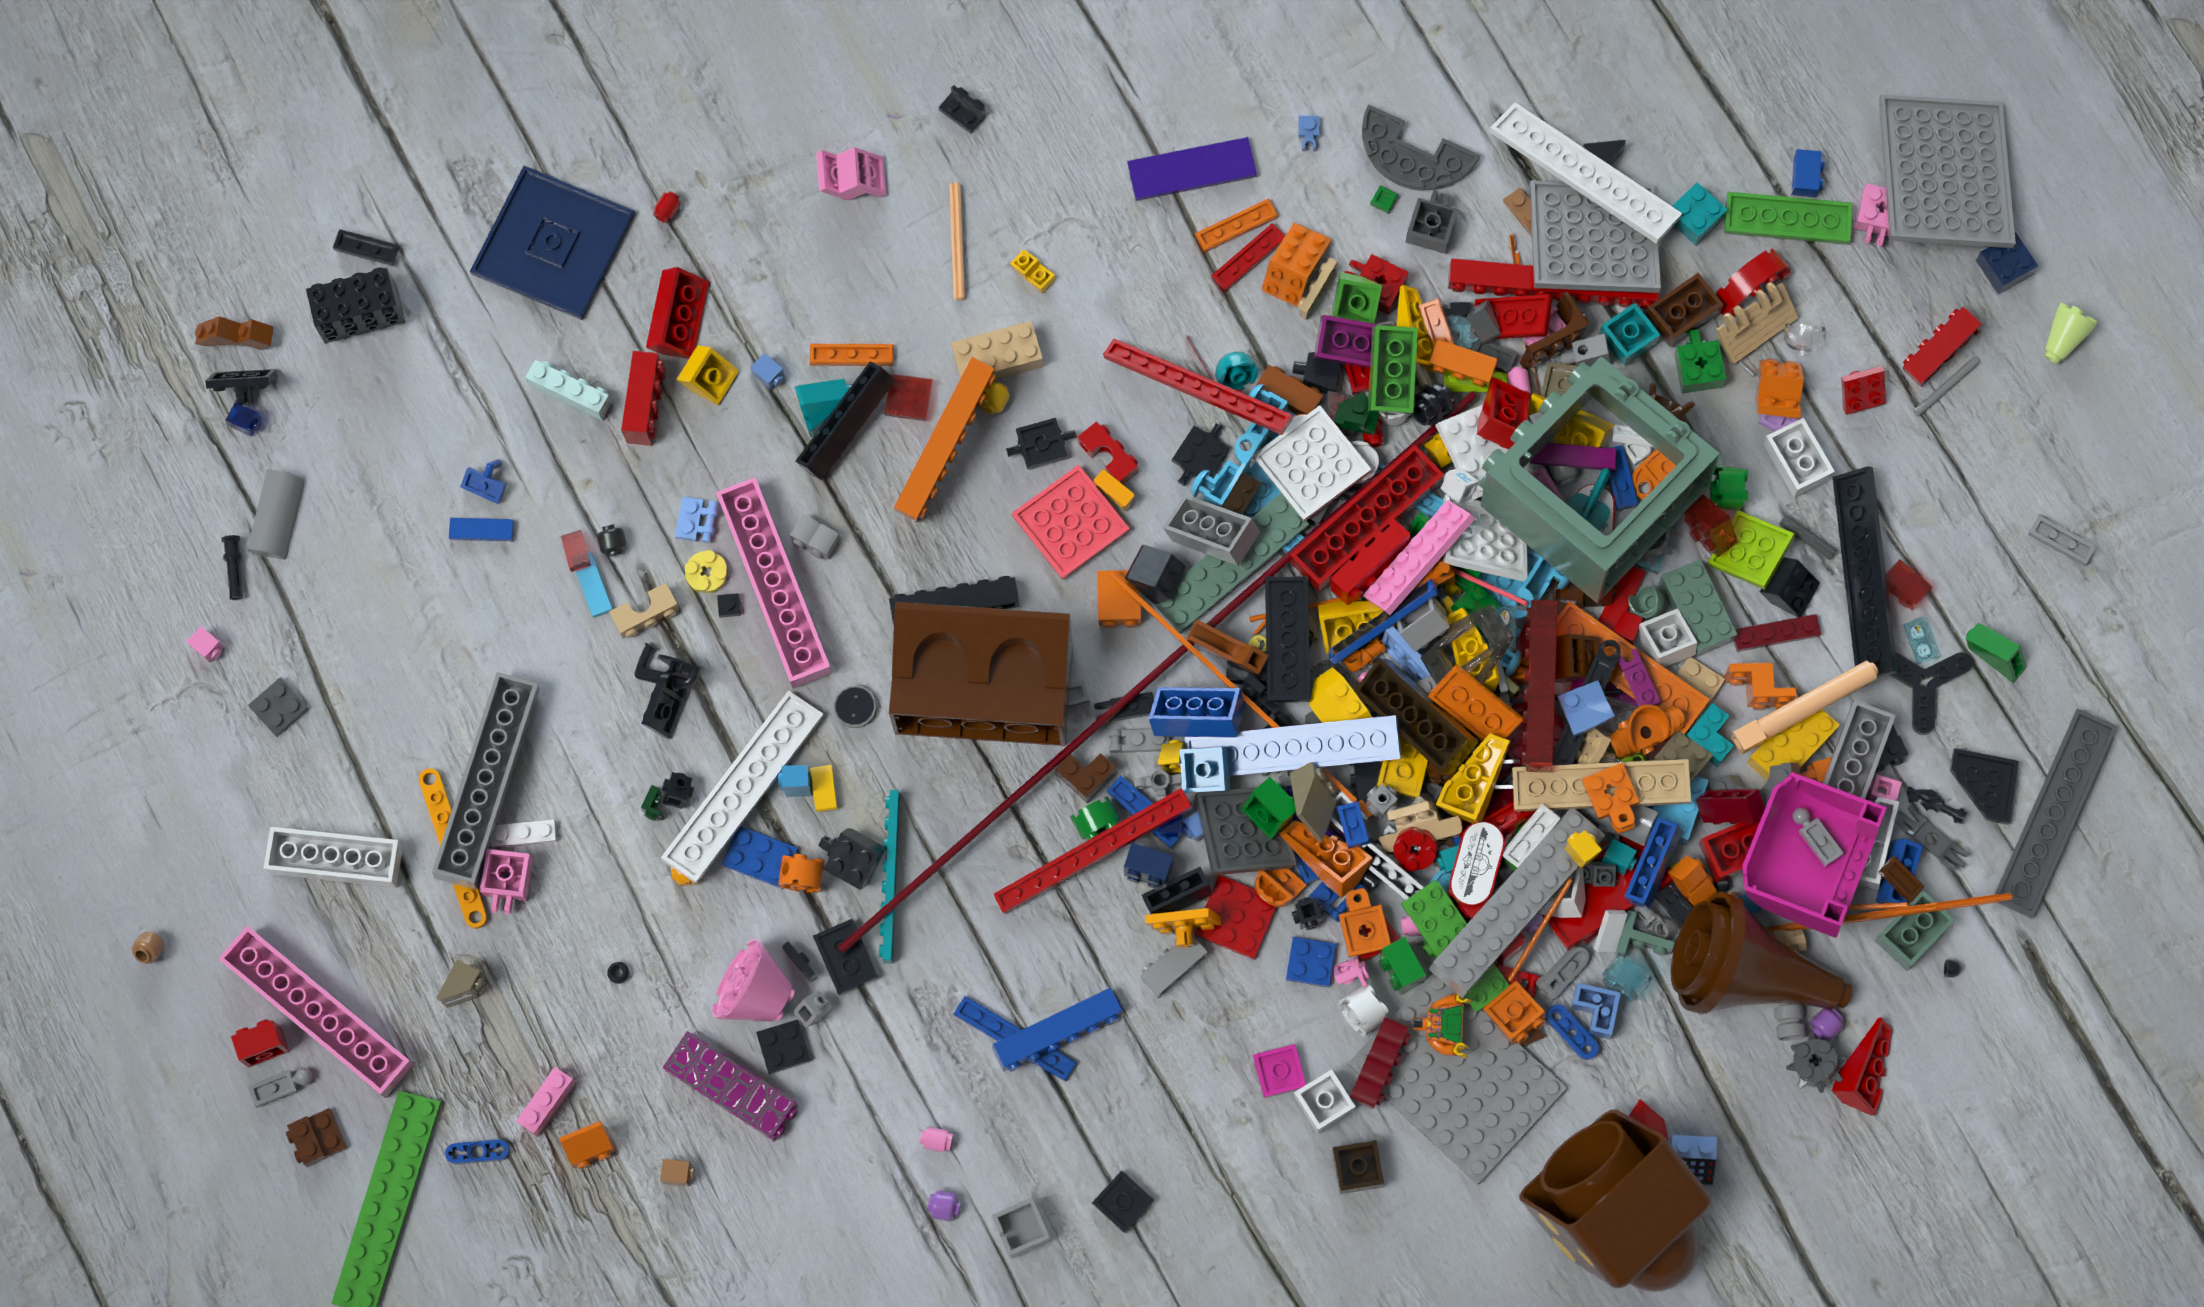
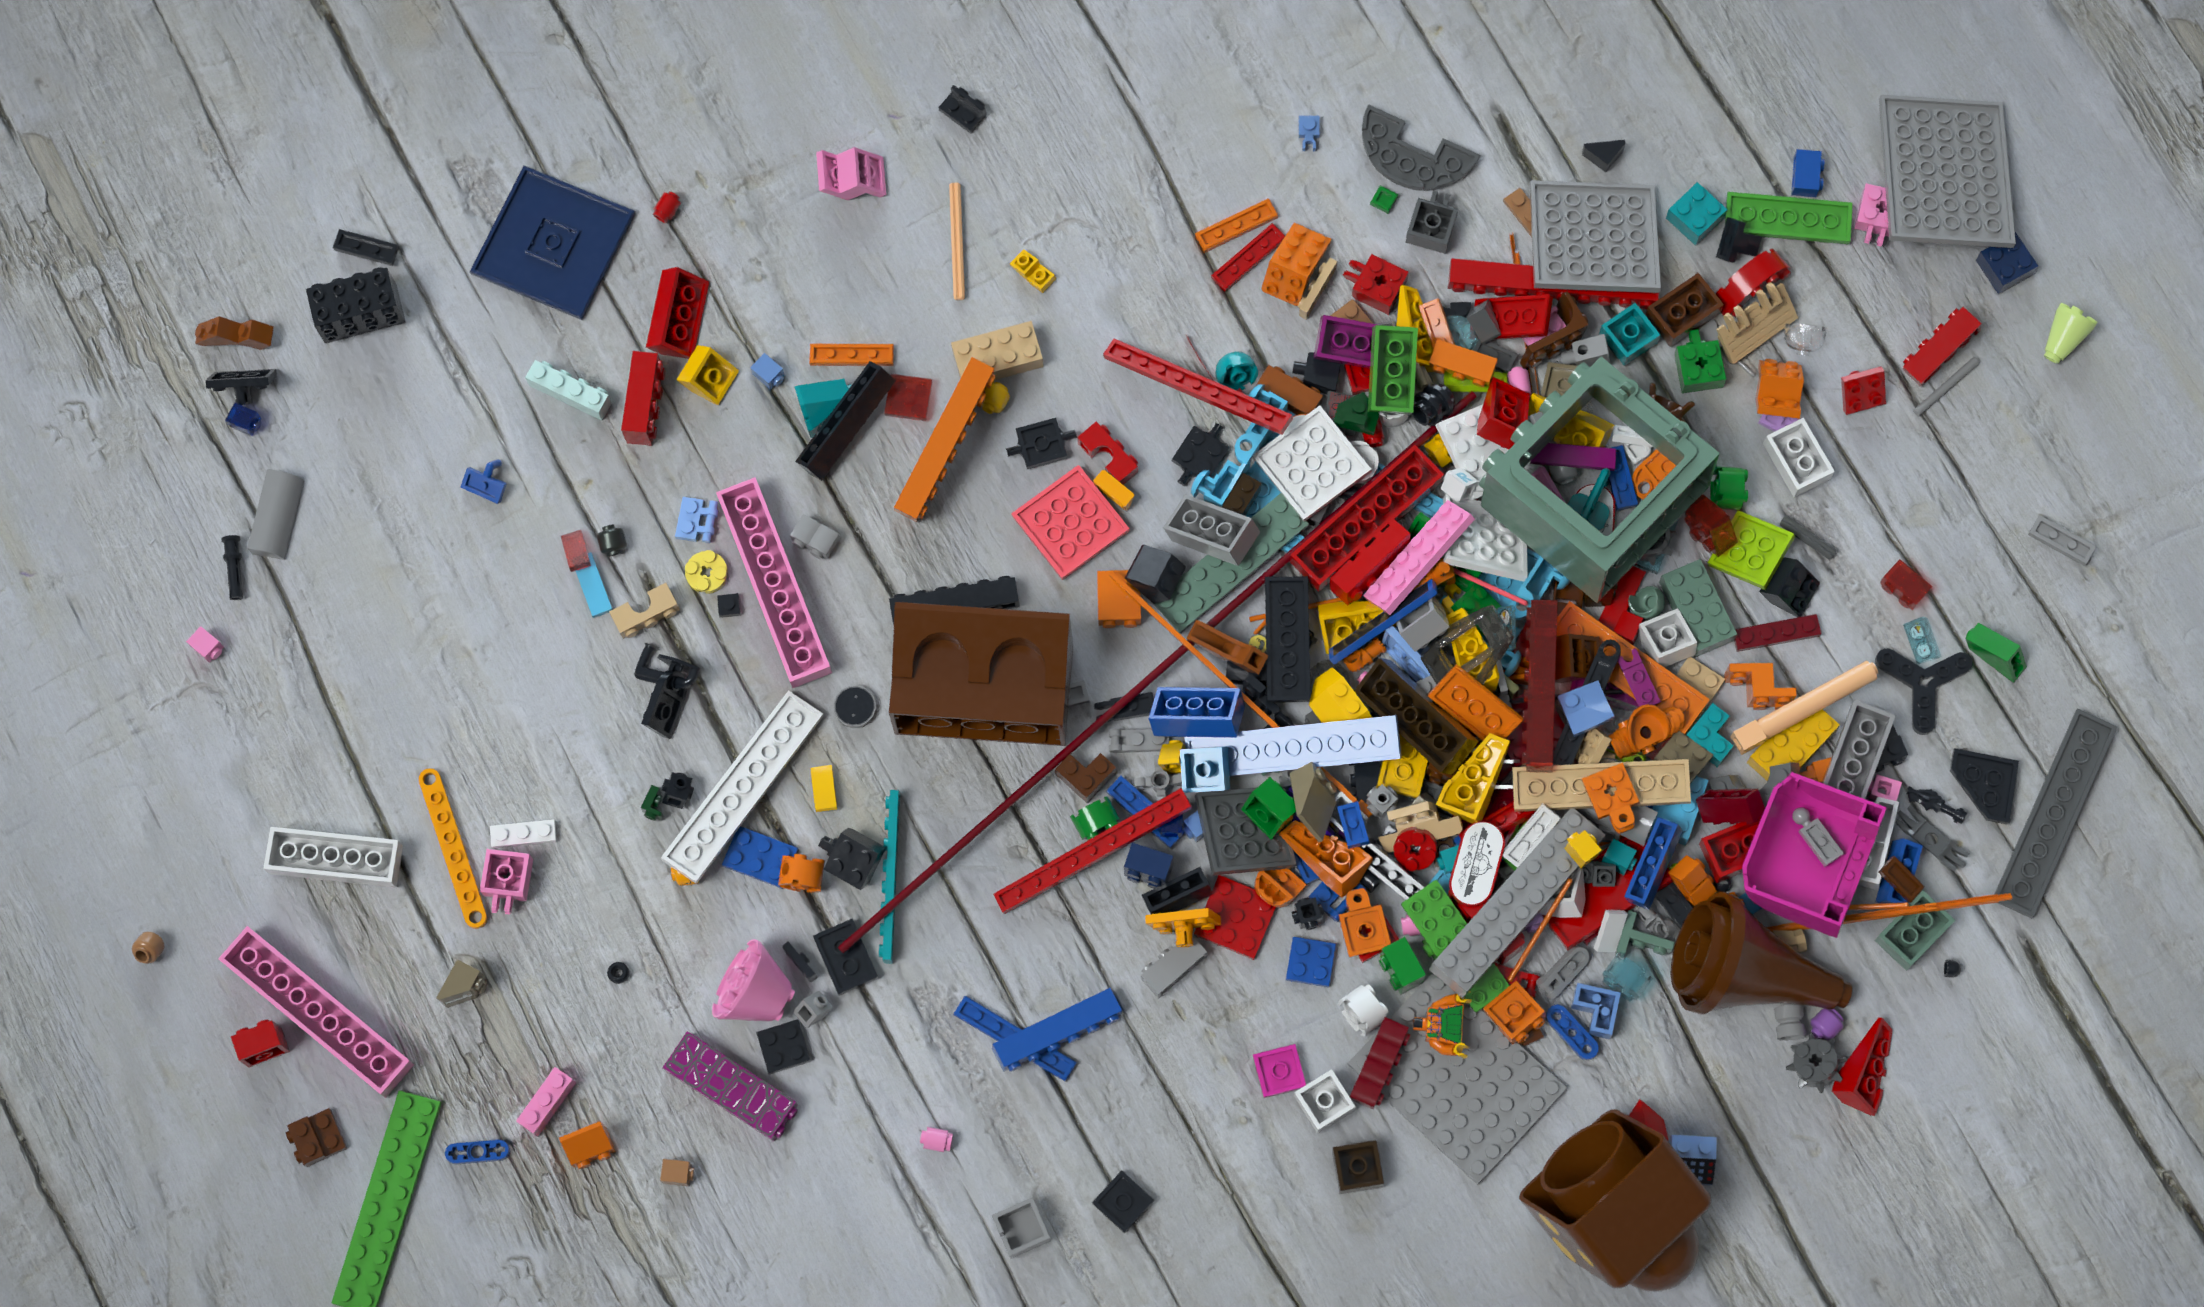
(278, 707): dark grey plate -> none
(278, 1086): light grey plate -> none
(481, 529): blue tile -> none
(486, 780): light grey brick -> none
(795, 781): dark azure brick -> none
(943, 1205): medium lavender head -> none
(1191, 168): dark purple tile -> none
(1348, 970): bright pink bracket -> none
(1356, 298): bright green slope -> none
(1585, 173): white plate -> none
(1736, 241): none -> black piece
(1864, 570): black plate -> none

